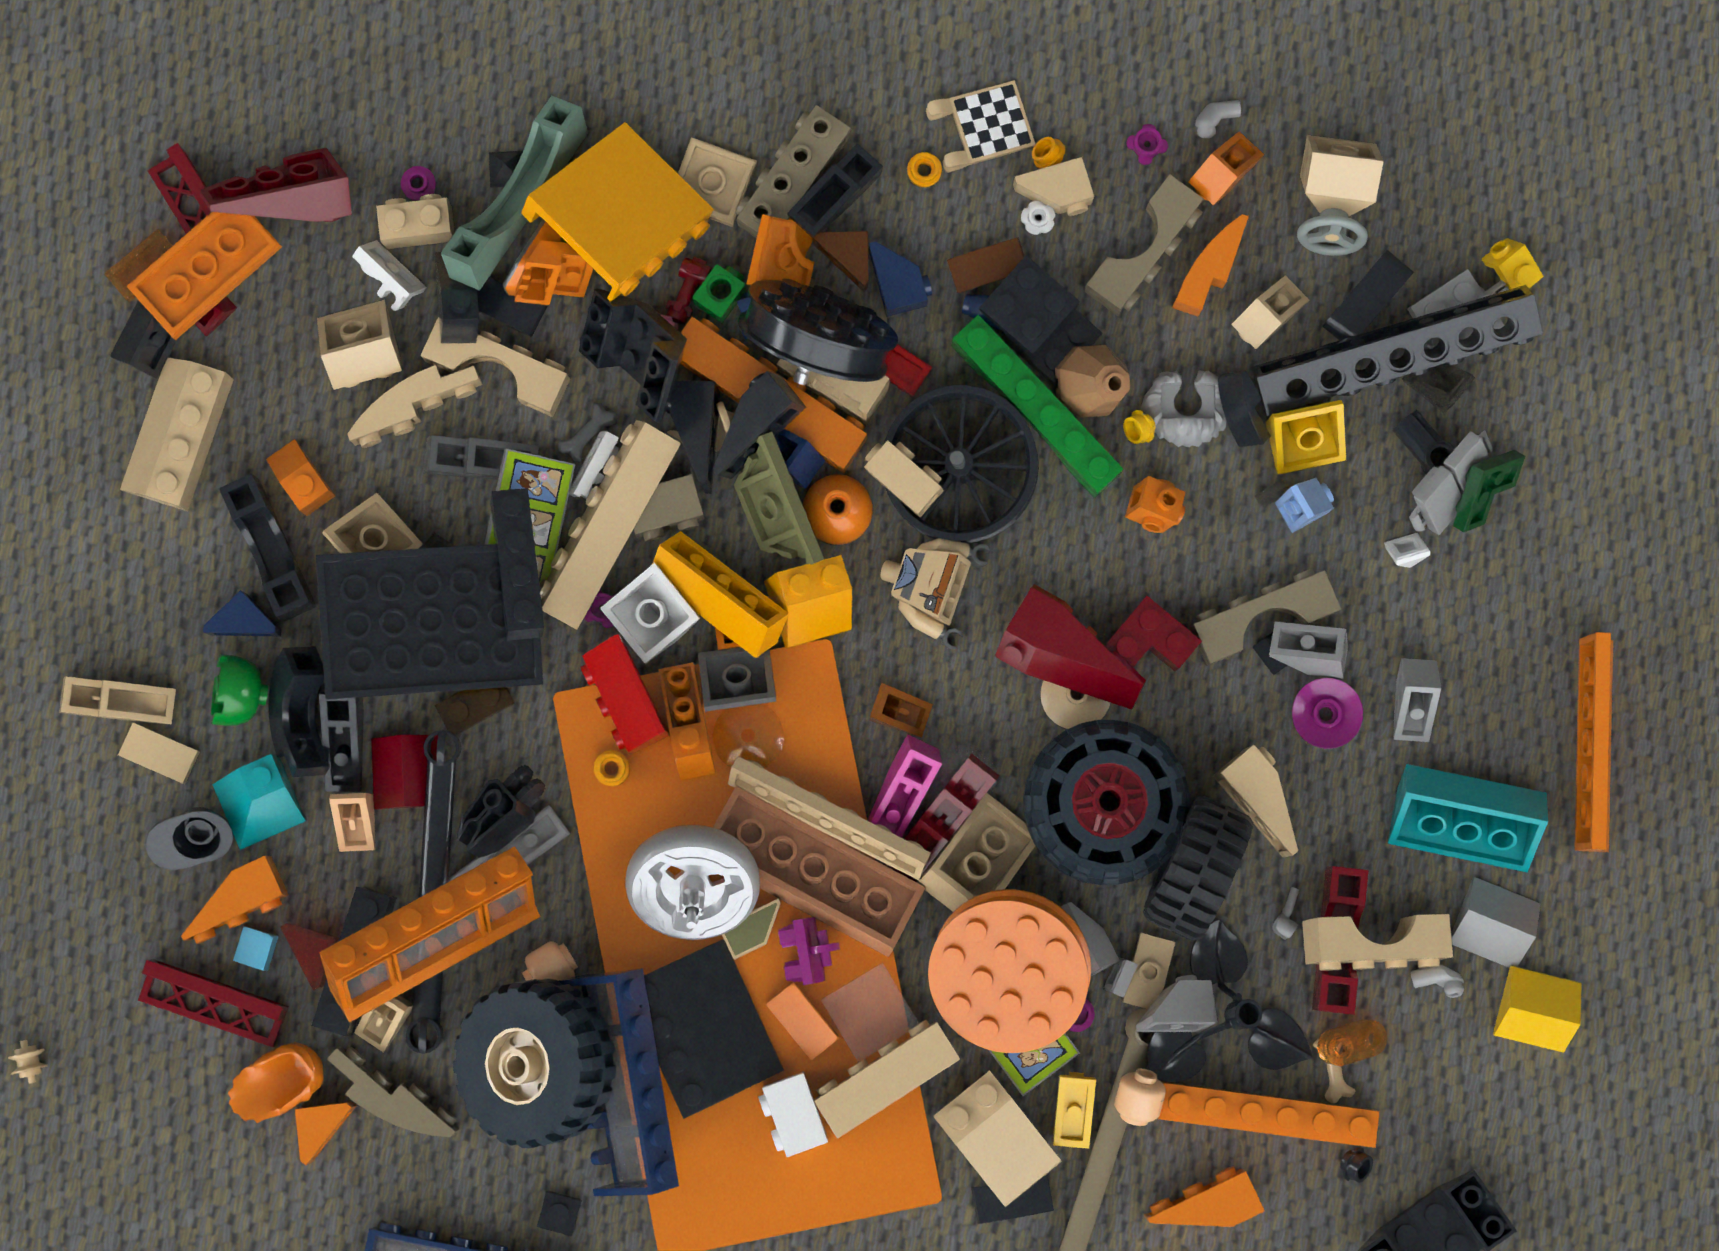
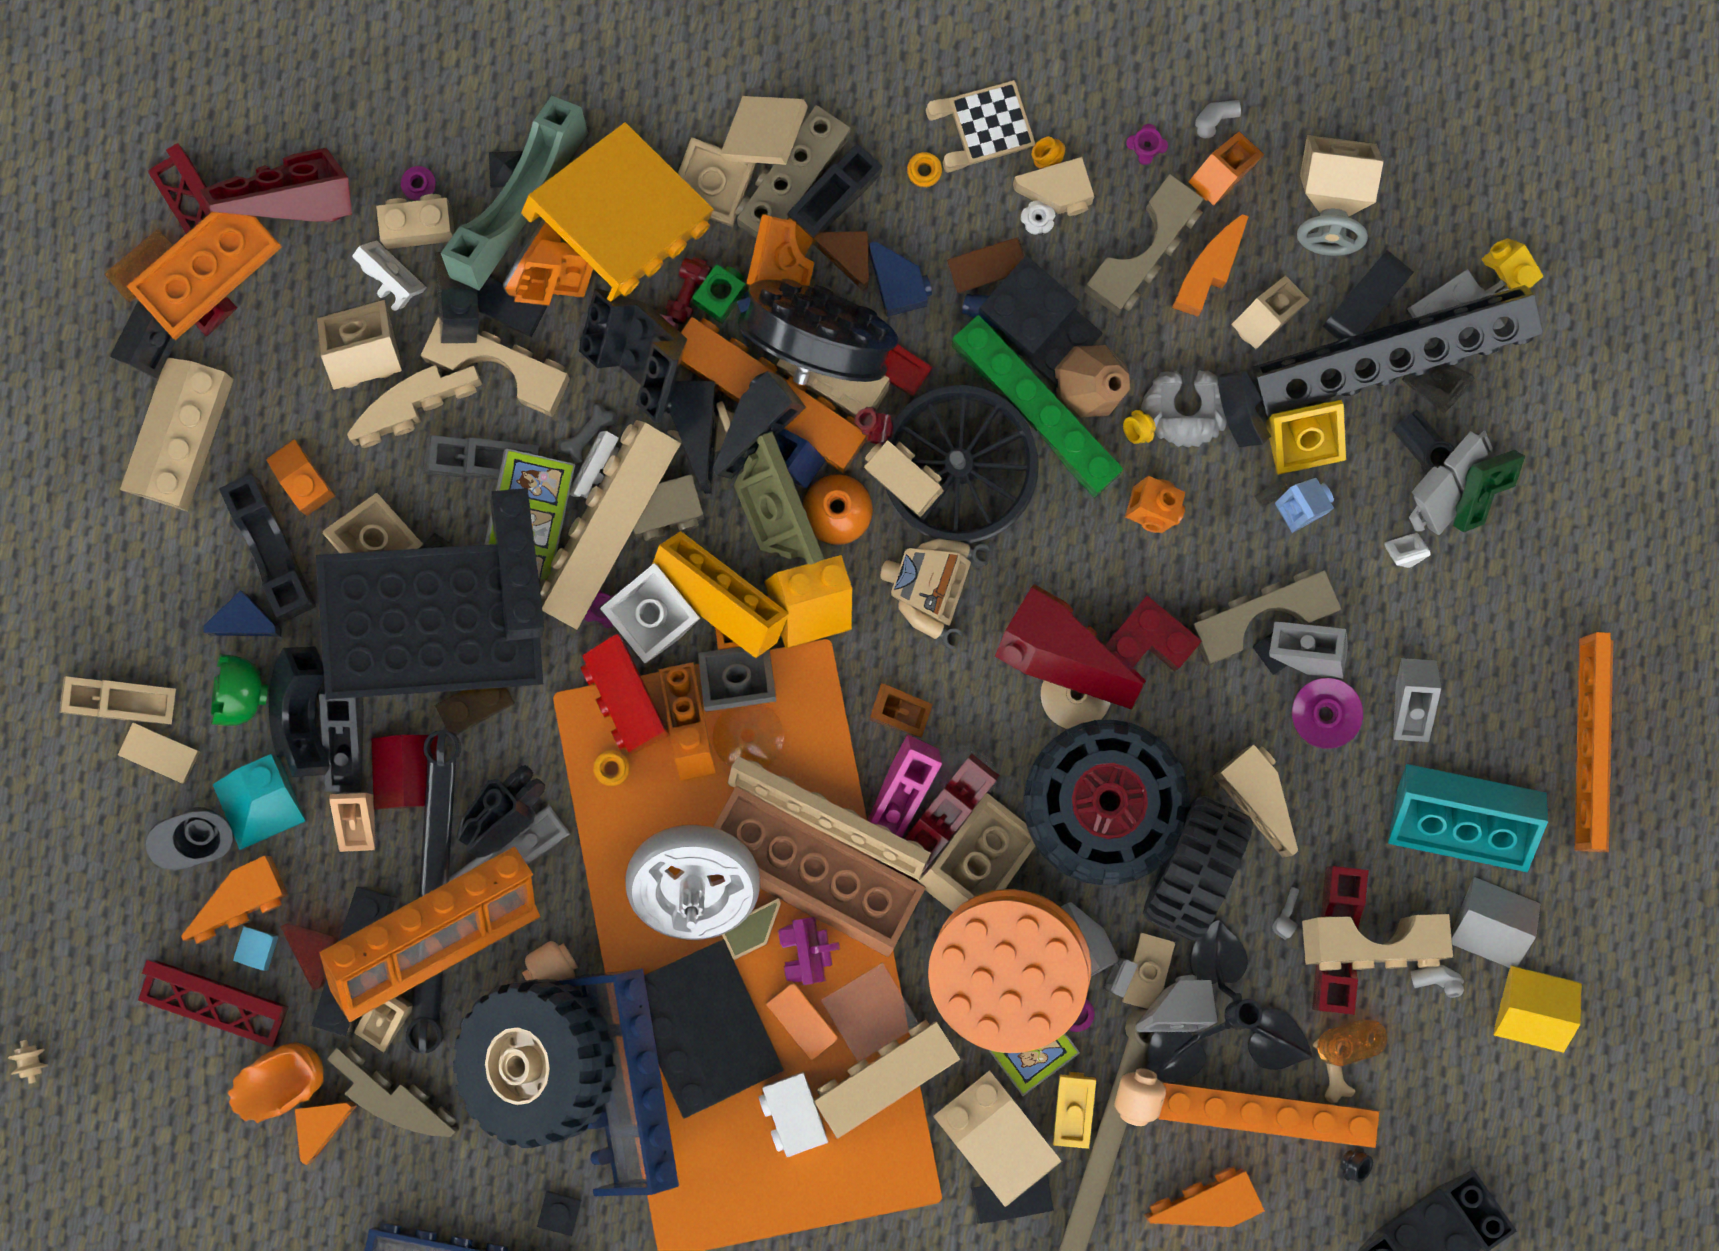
(764, 130): none -> tan tile
(874, 425): none -> dark red bar

